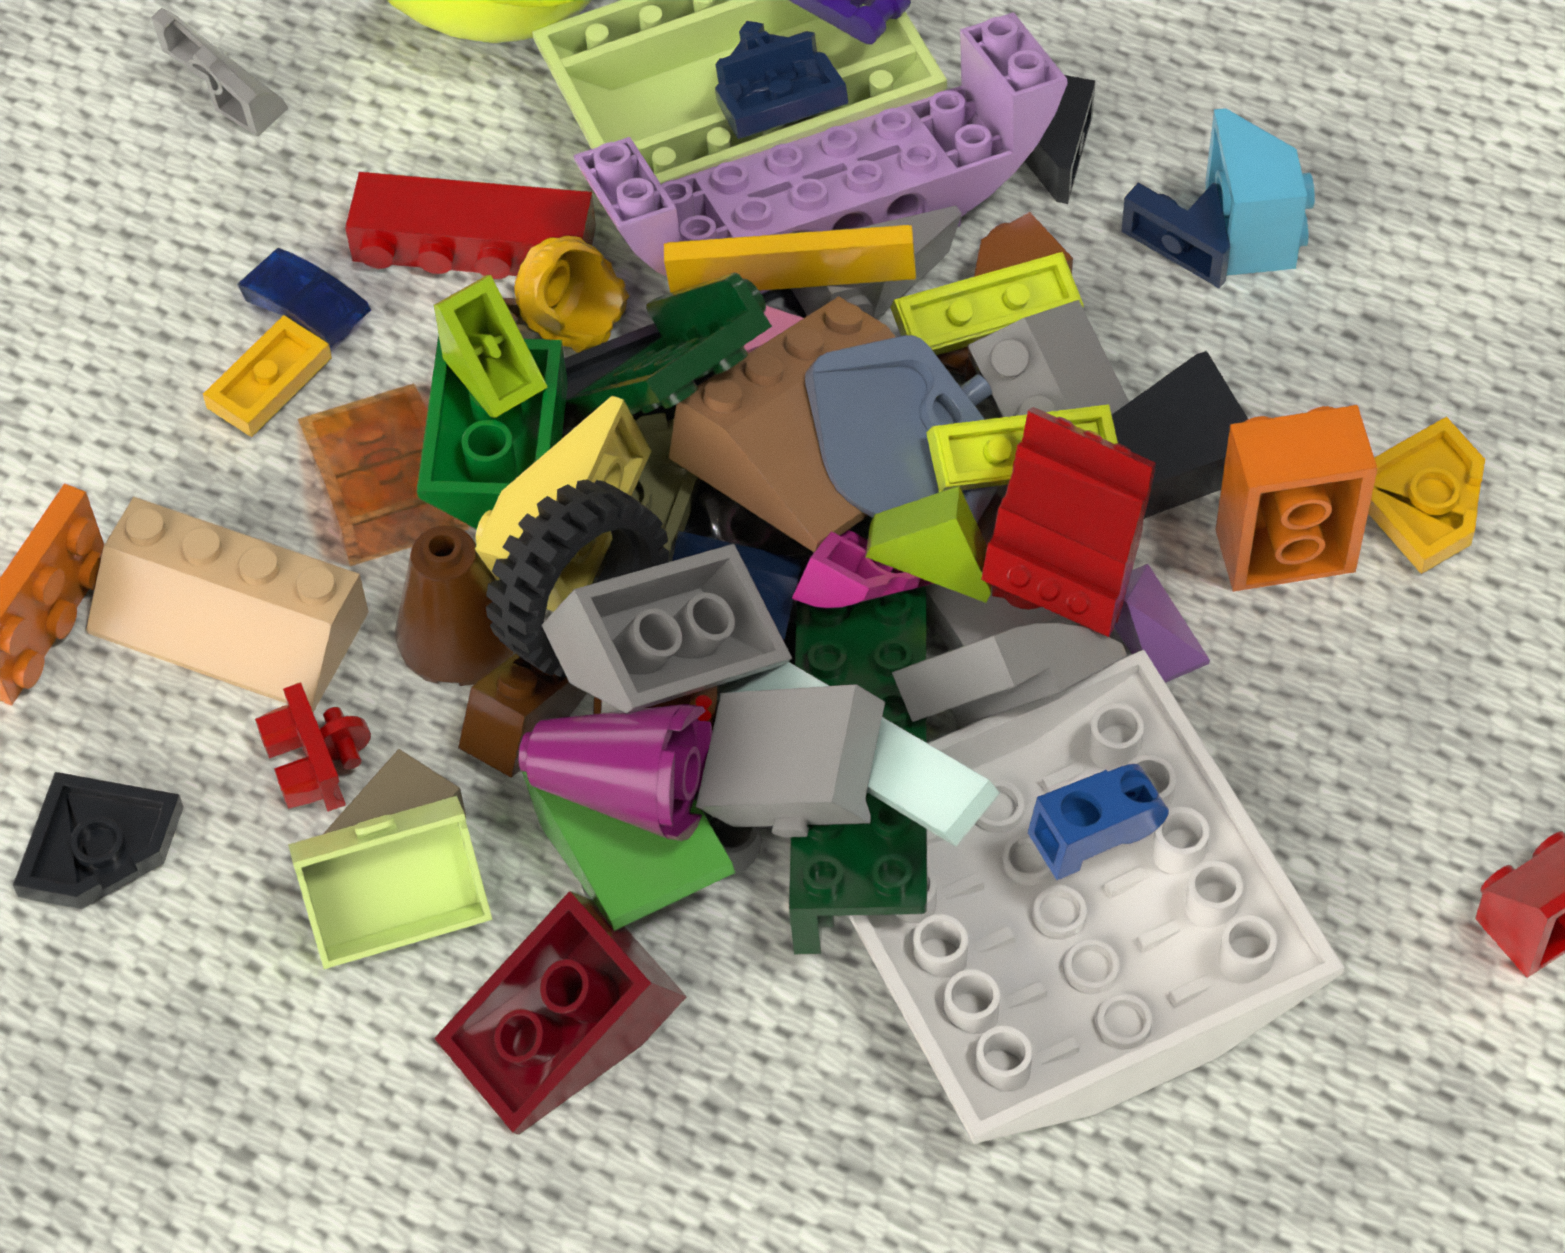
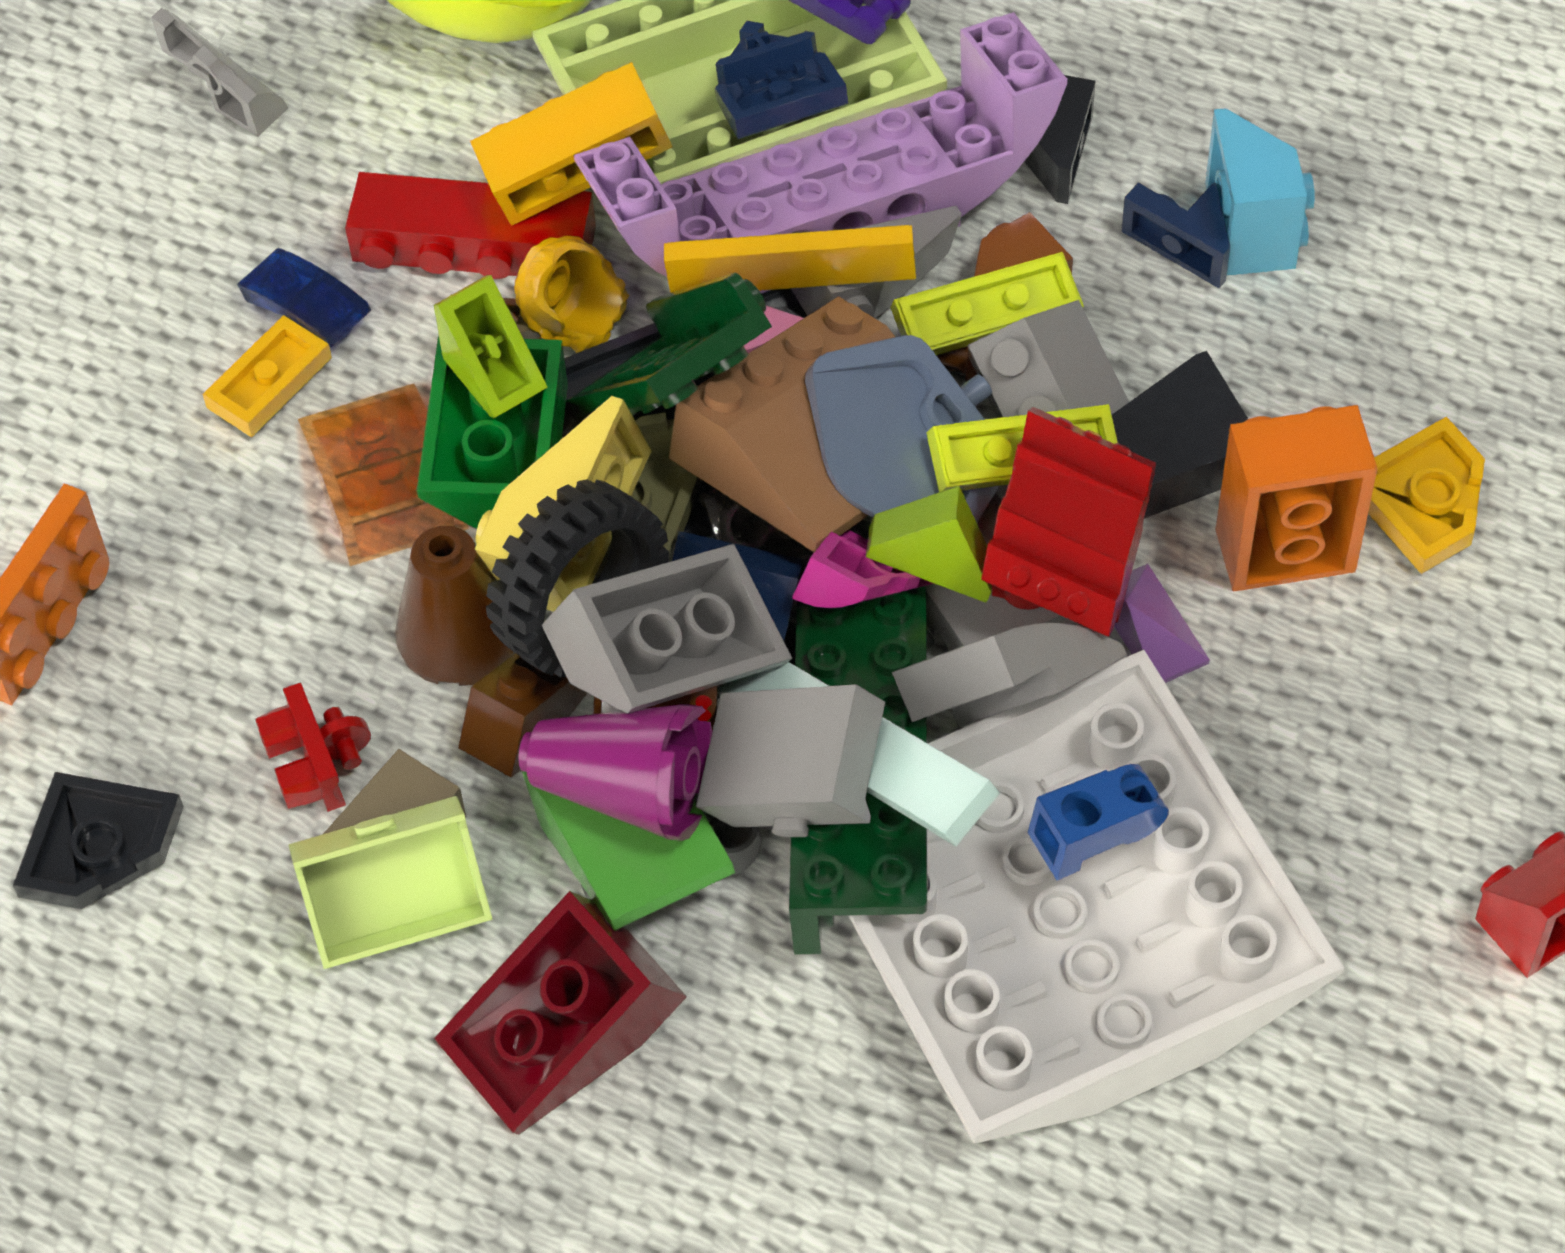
(224, 603): tan slope -> none
(532, 156): none -> yellow brick

